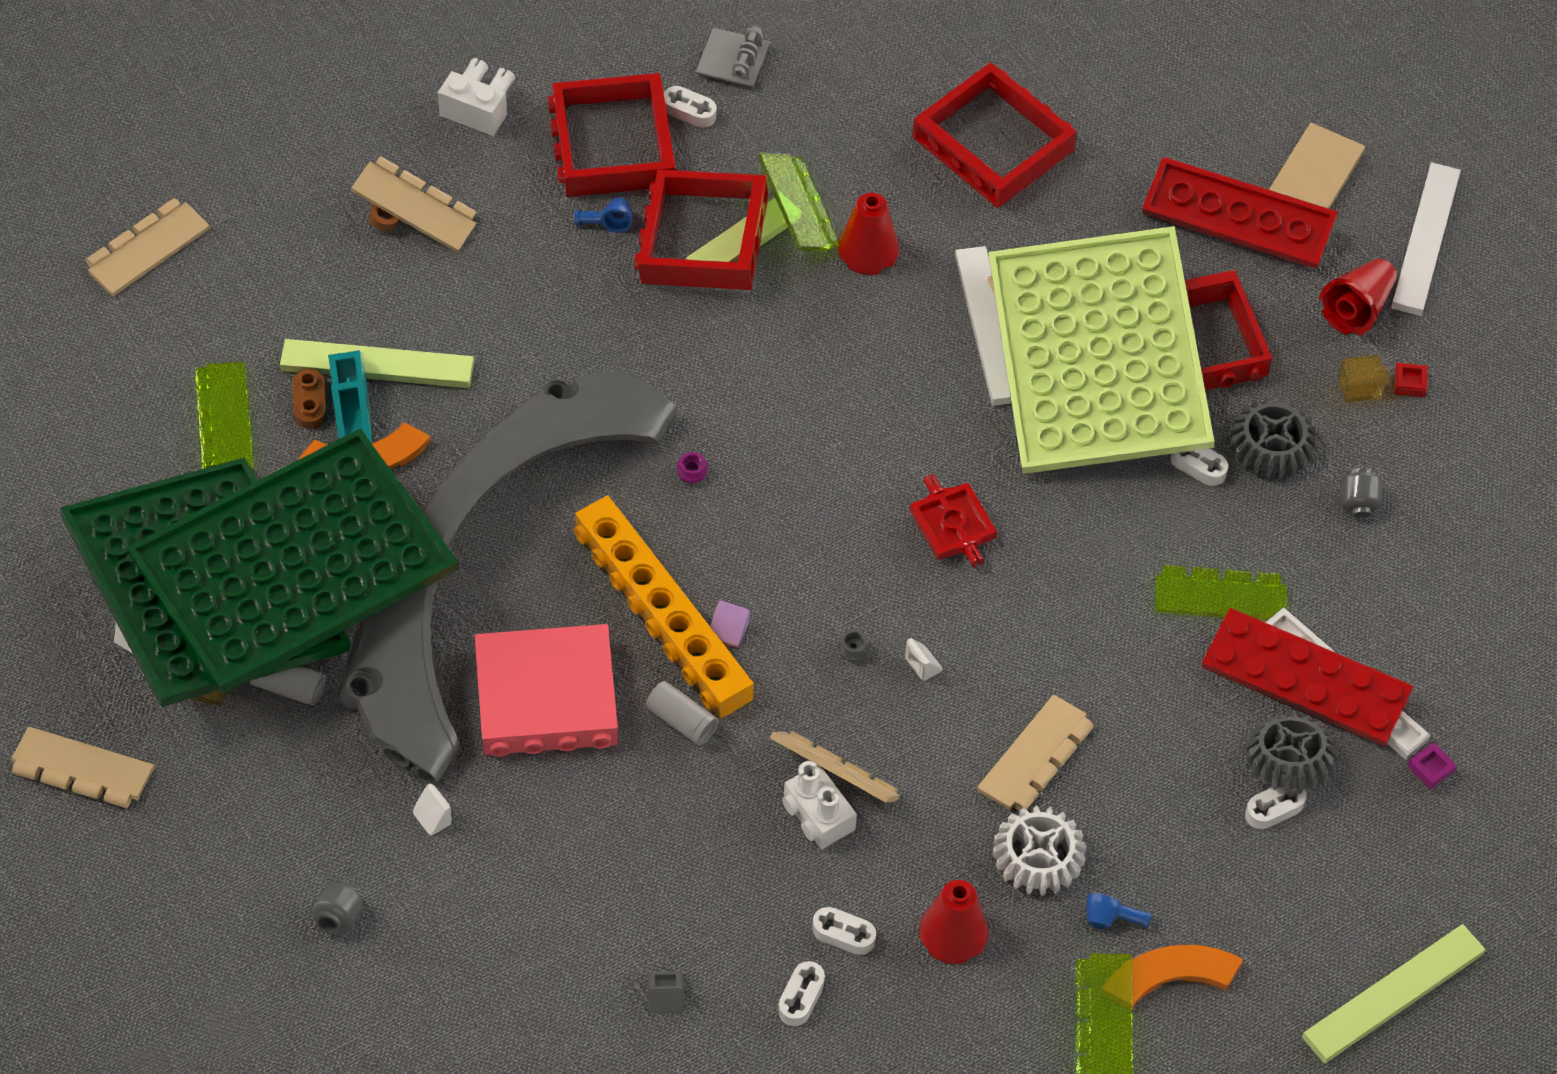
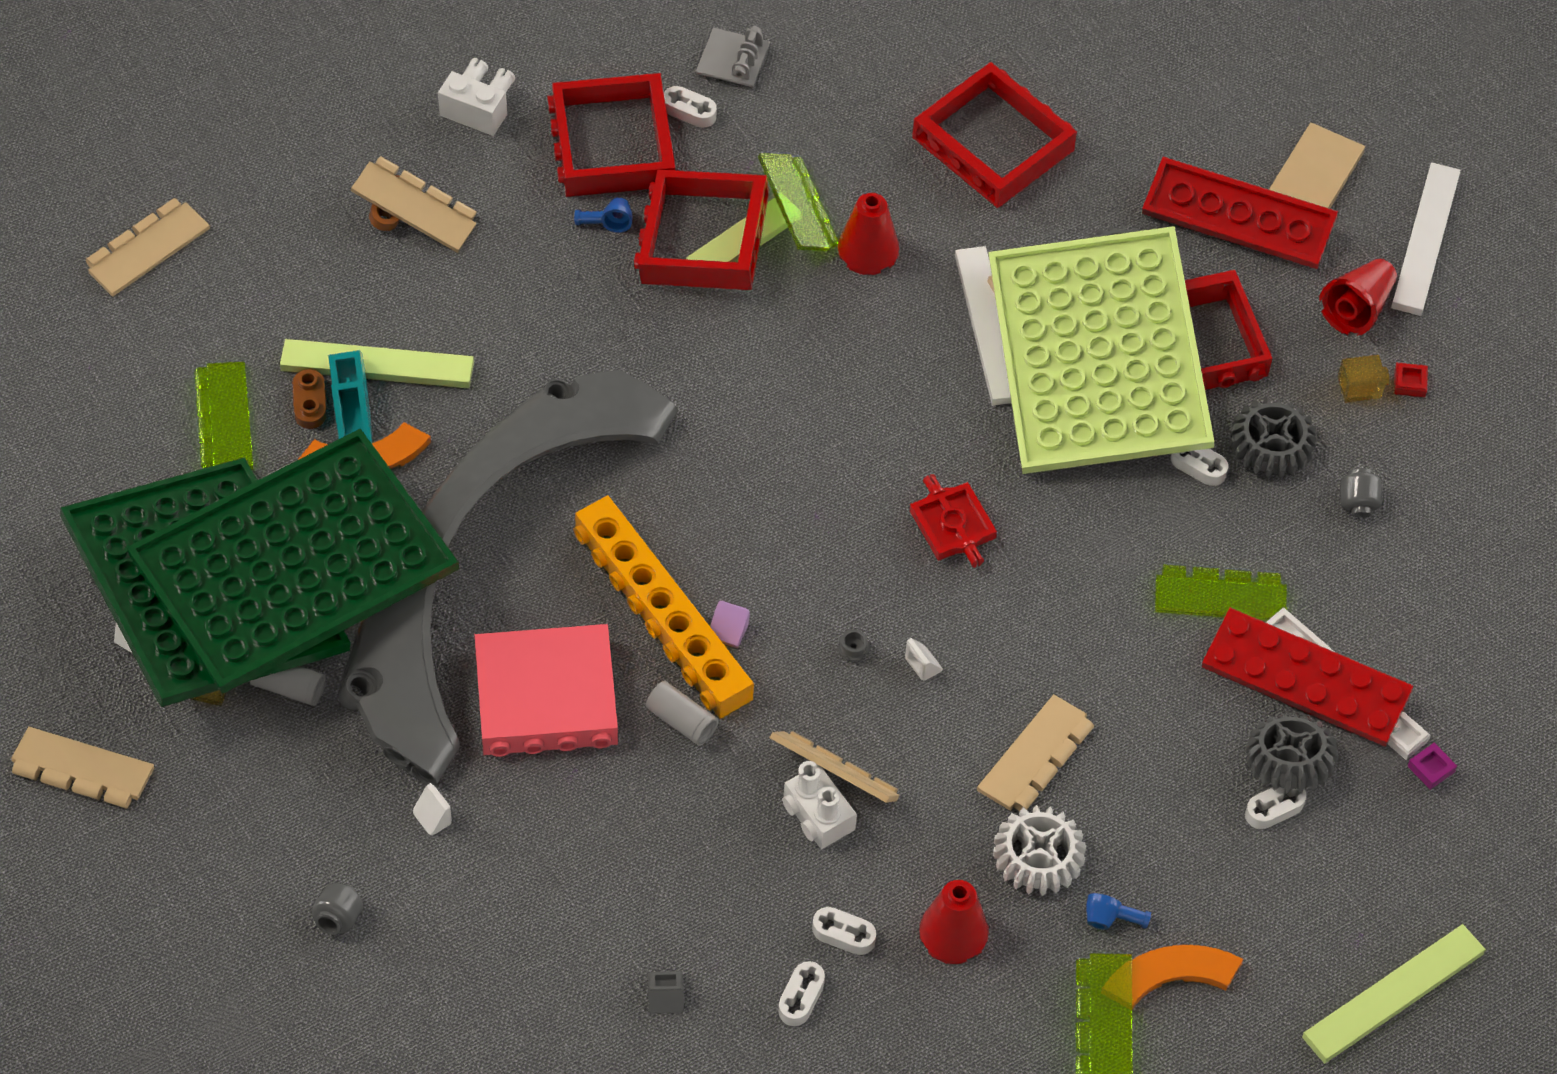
(692, 460): magenta plate -> none

